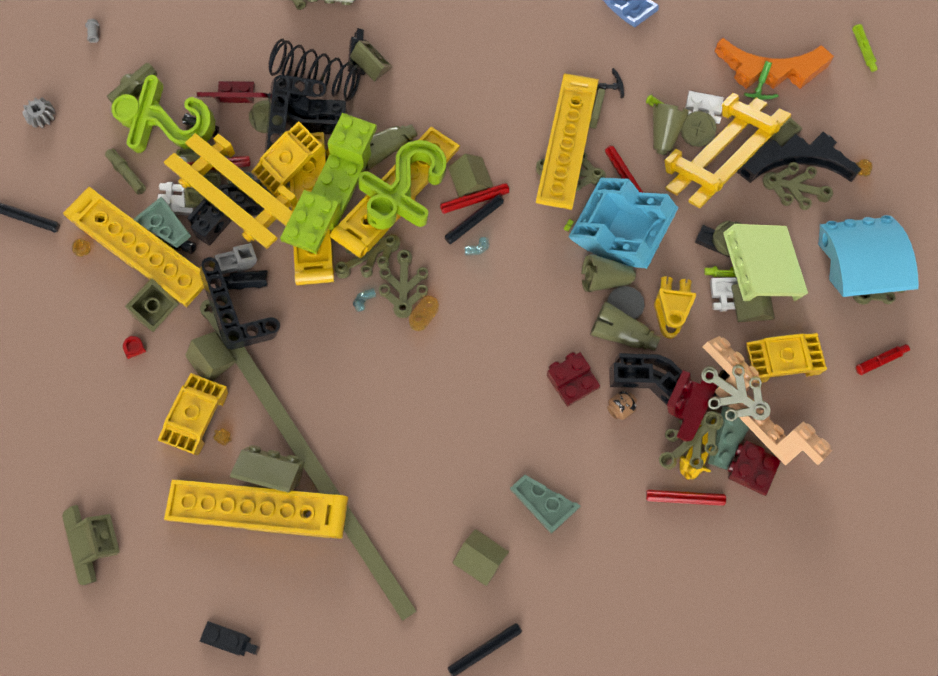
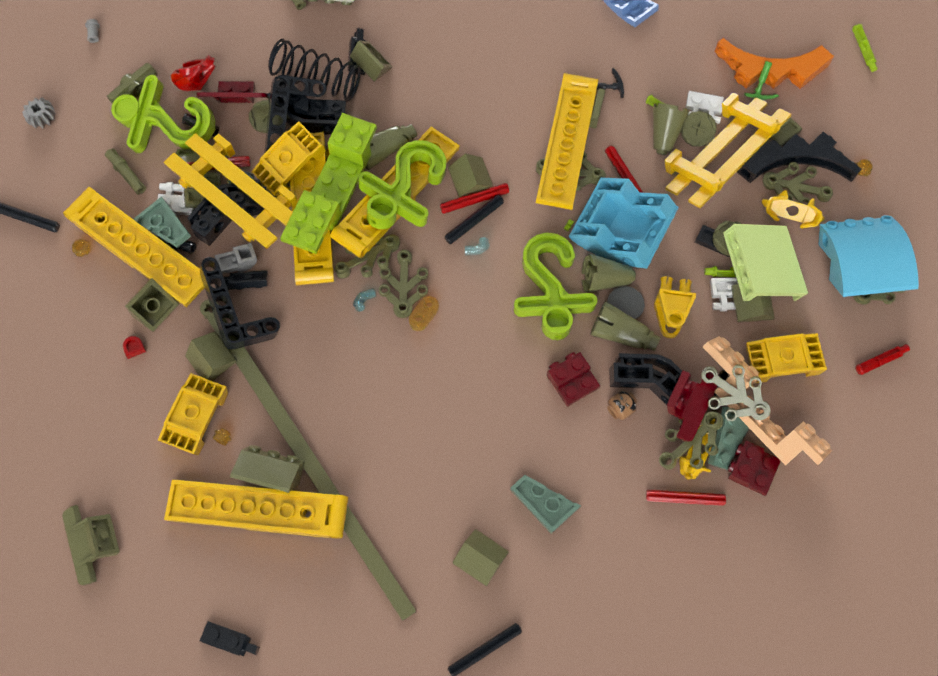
(190, 76): none -> red helmet
(556, 304): none -> lime piece
(807, 214): none -> yellow piece

